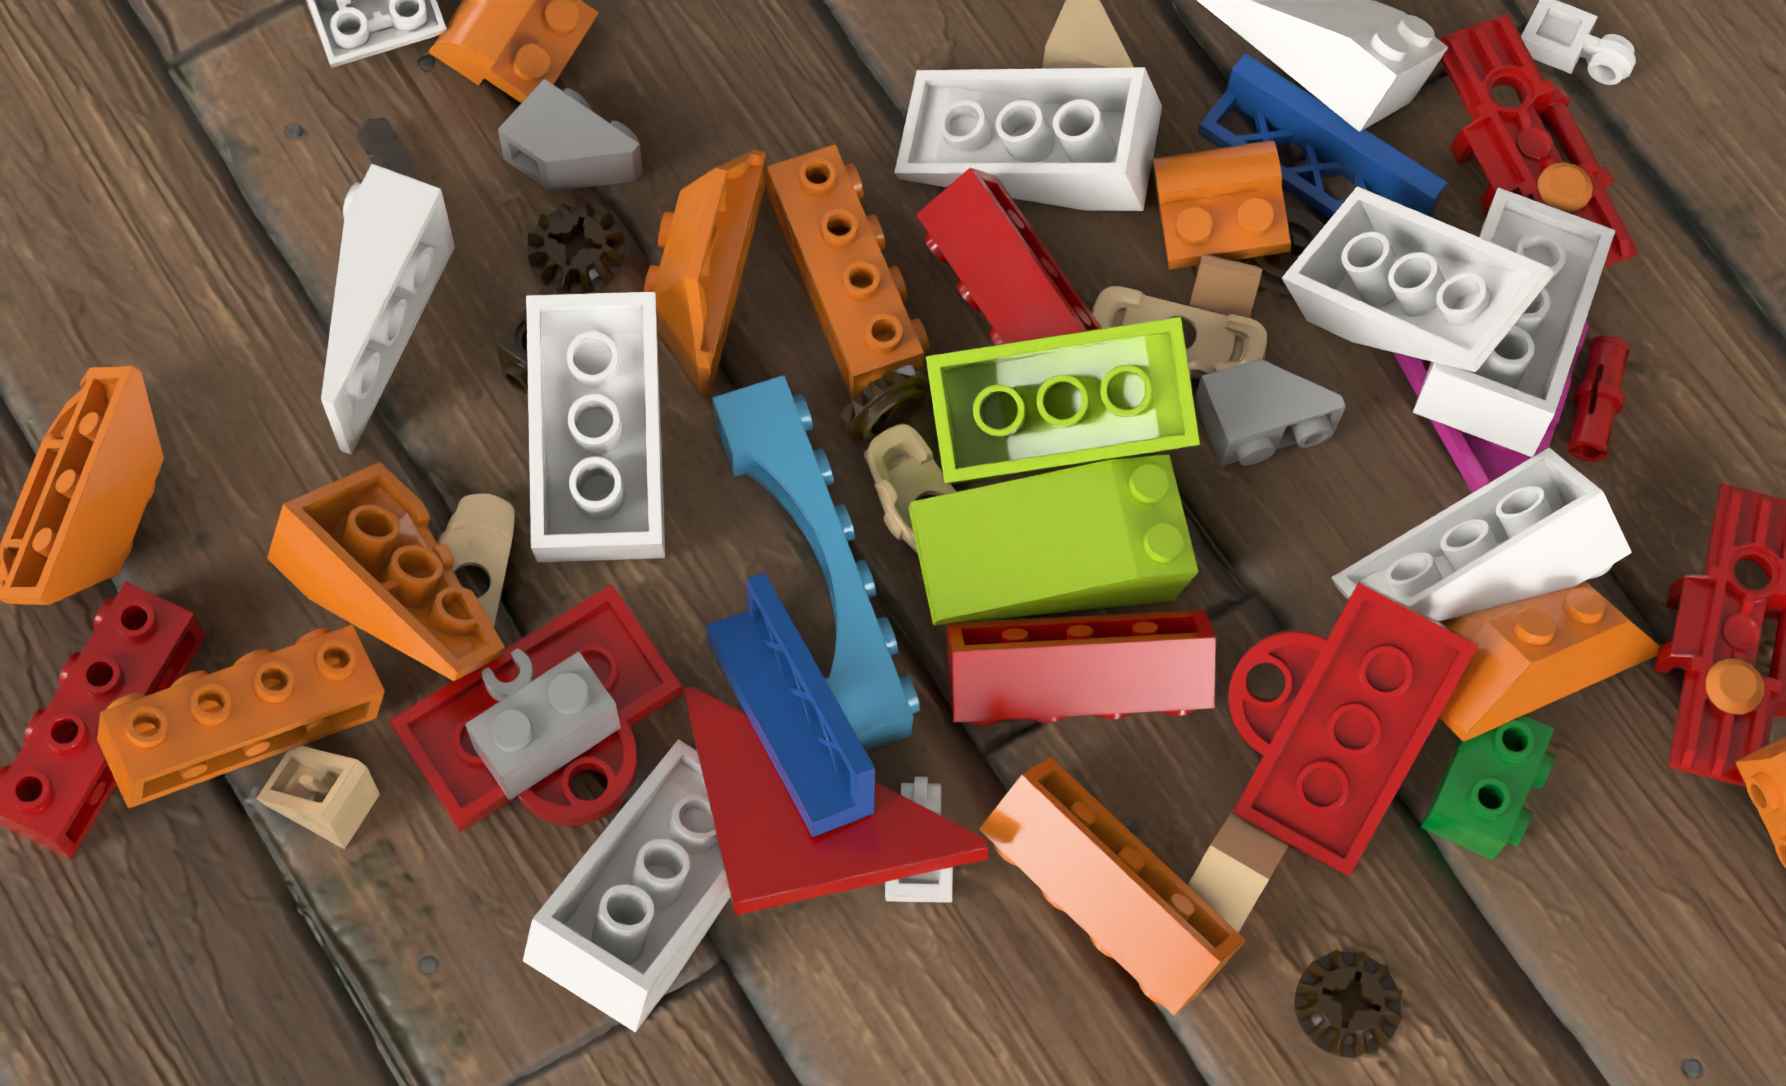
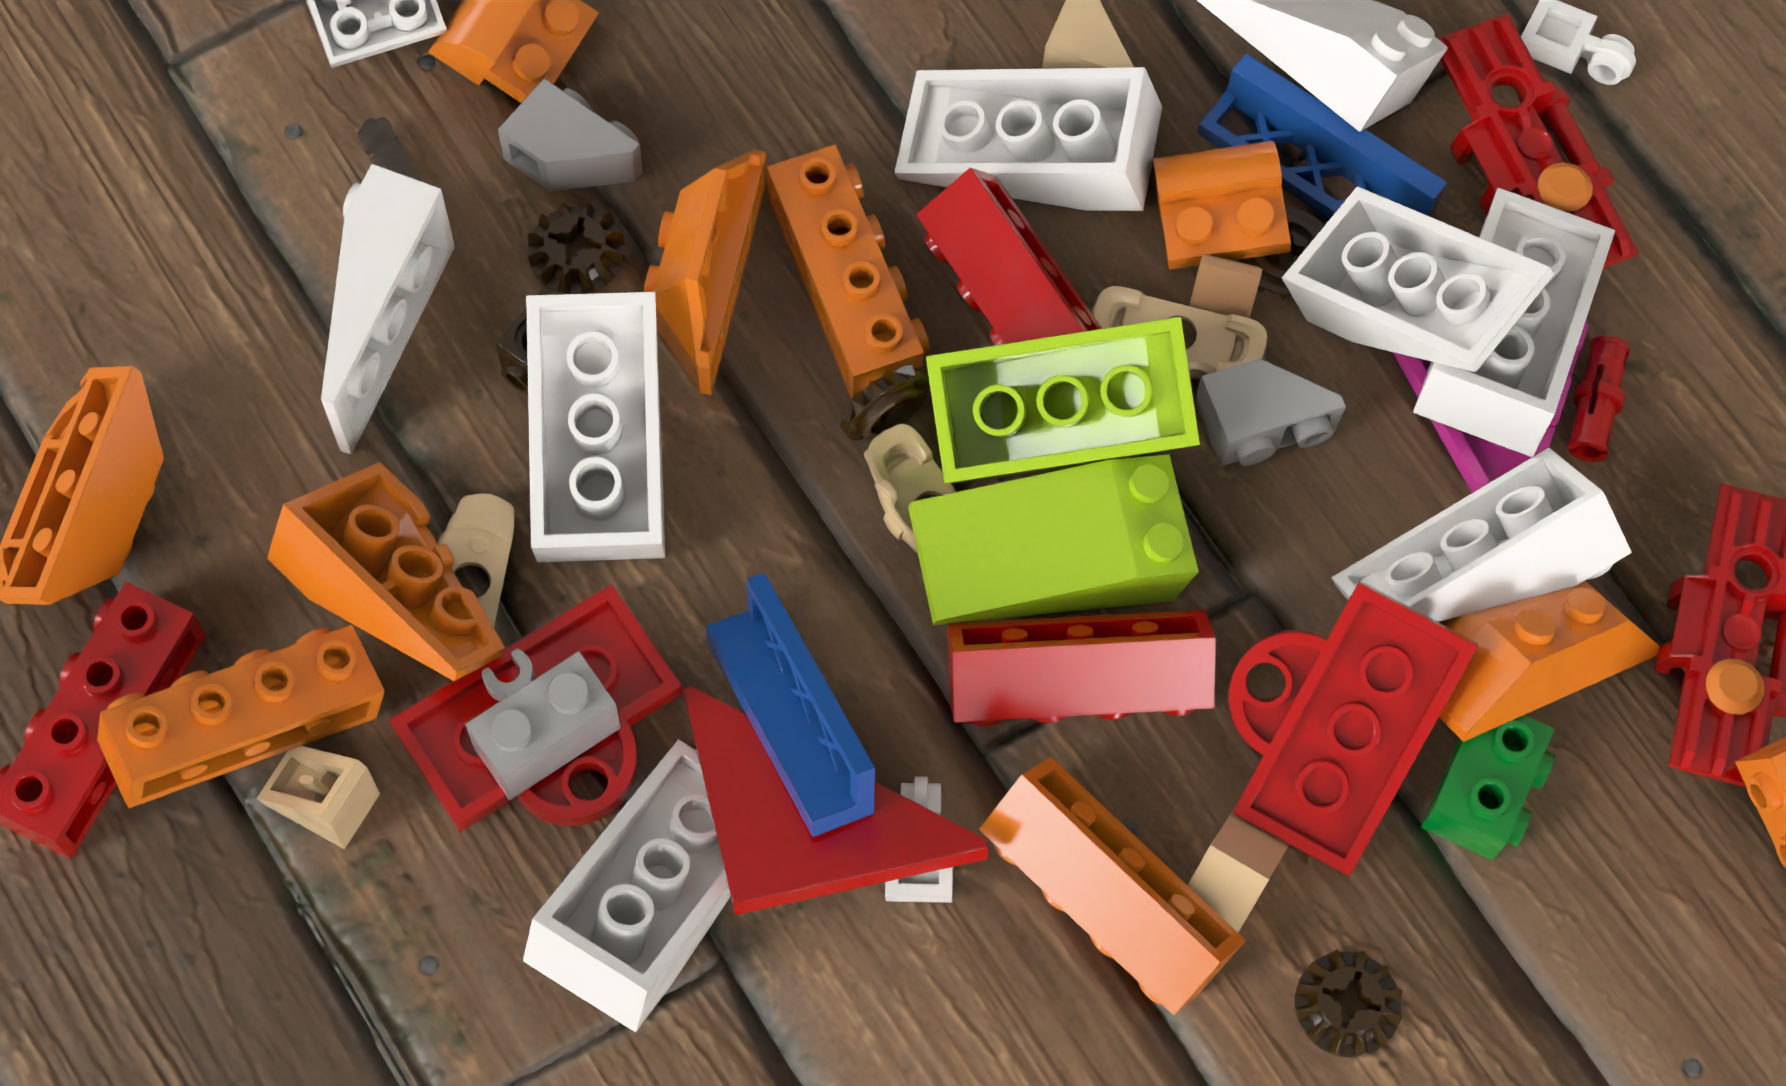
(768, 440): dark azure arch -> none

